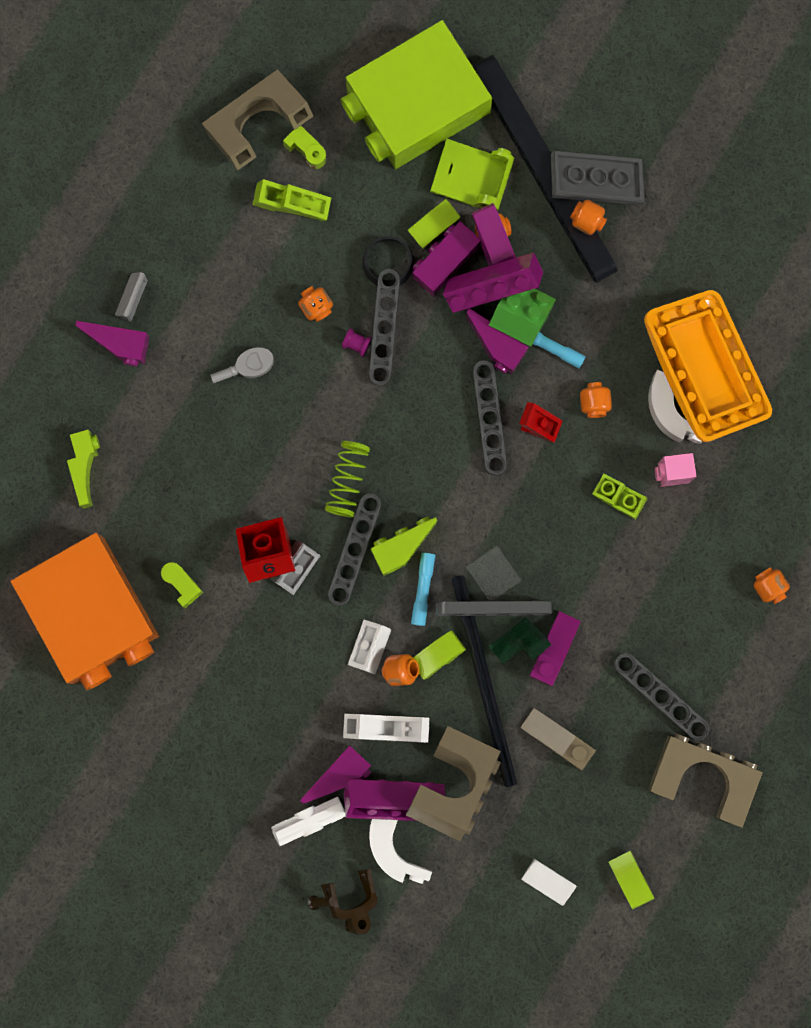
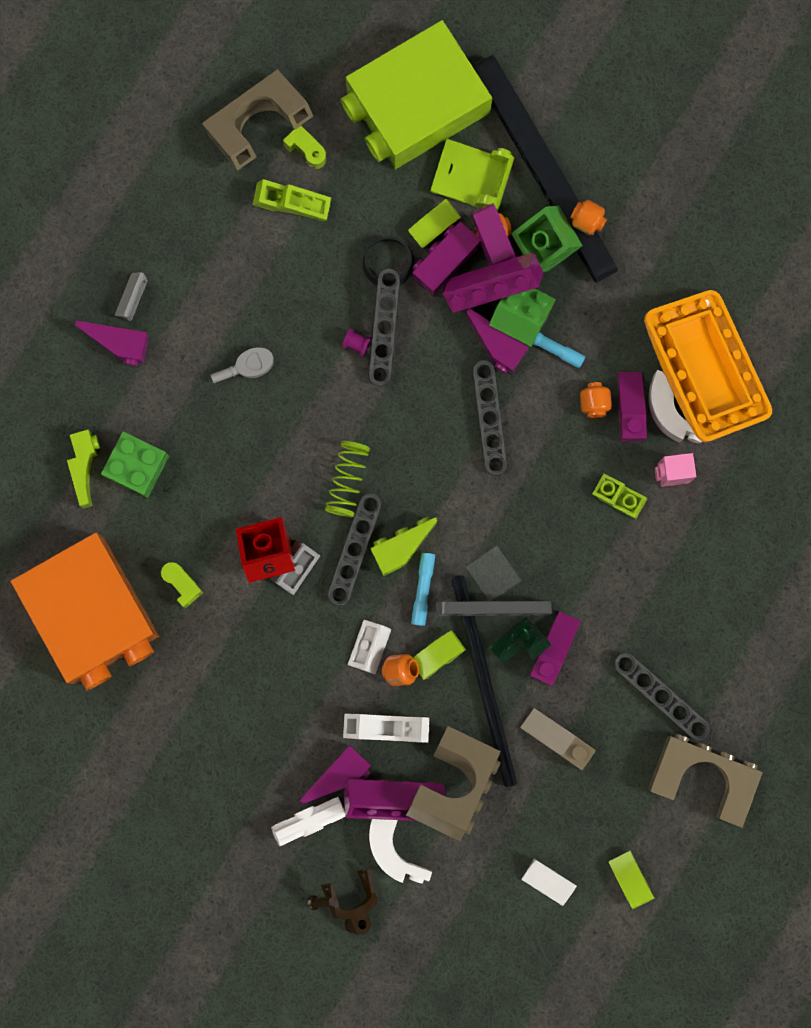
(135, 464): none -> bright green brick
(315, 303): orange head -> none
(540, 422): red slope -> none
(547, 236): none -> bright green brick
(597, 178): dark grey tile -> none
(631, 408): none -> magenta slope
(771, 585): orange head -> none

